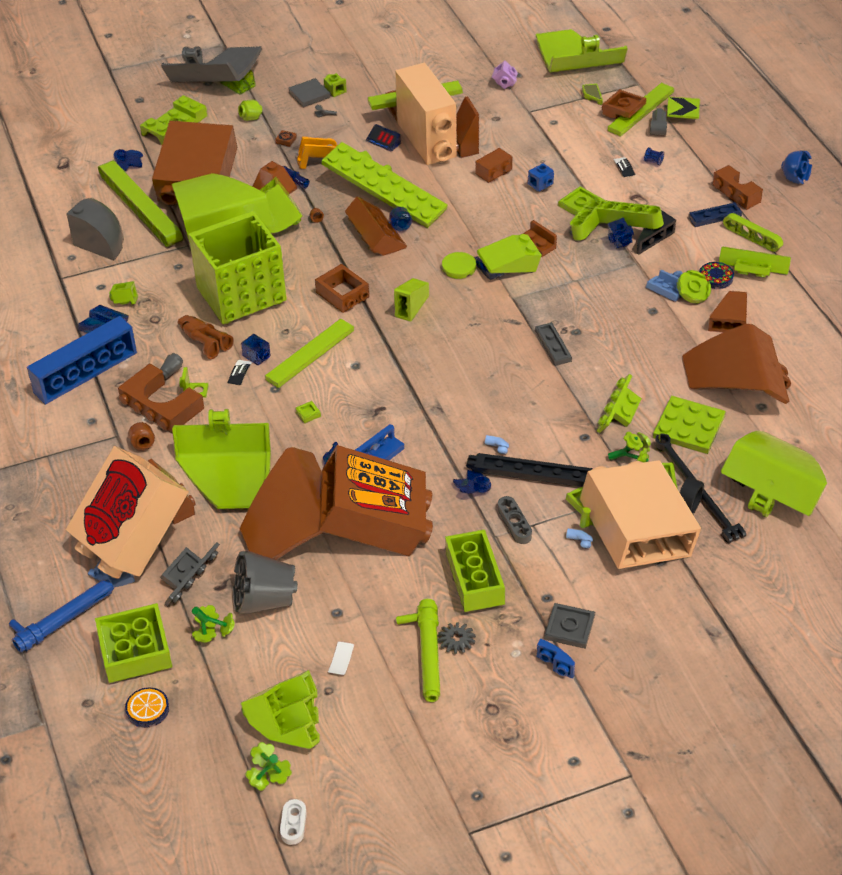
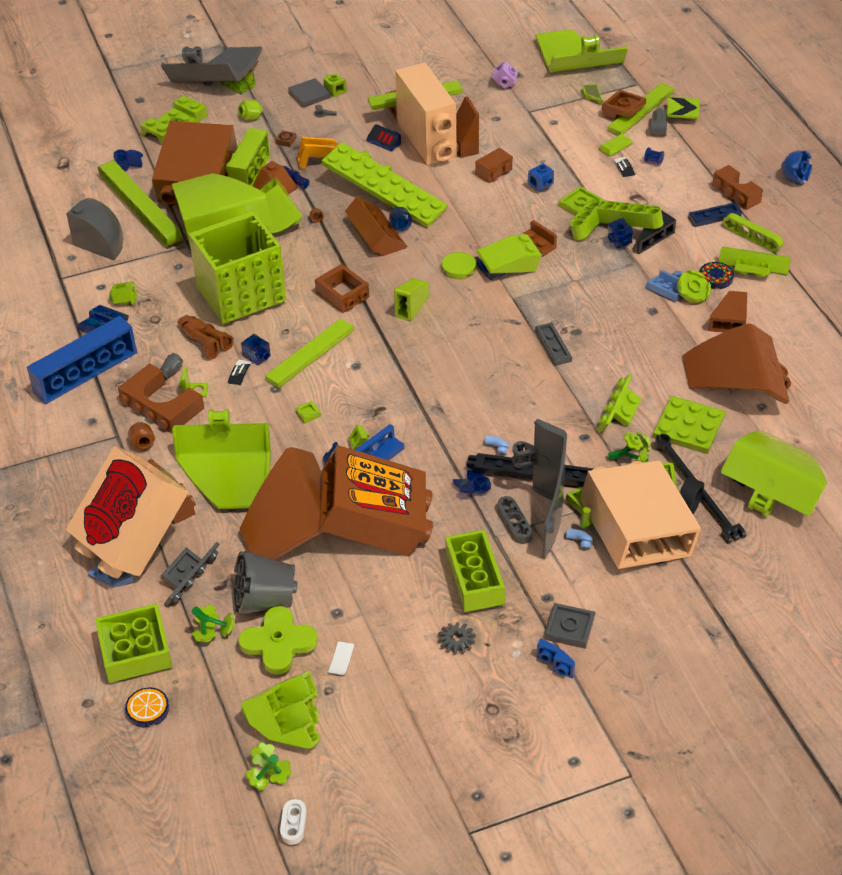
(36, 632): blue cylinder -> none
(250, 156): none -> lime brick
(278, 640): none -> lime plant
(358, 437): none -> lime tile
(427, 622): lime cylinder -> none
(548, 463): none -> dark grey panel
(615, 145): none -> lime tile

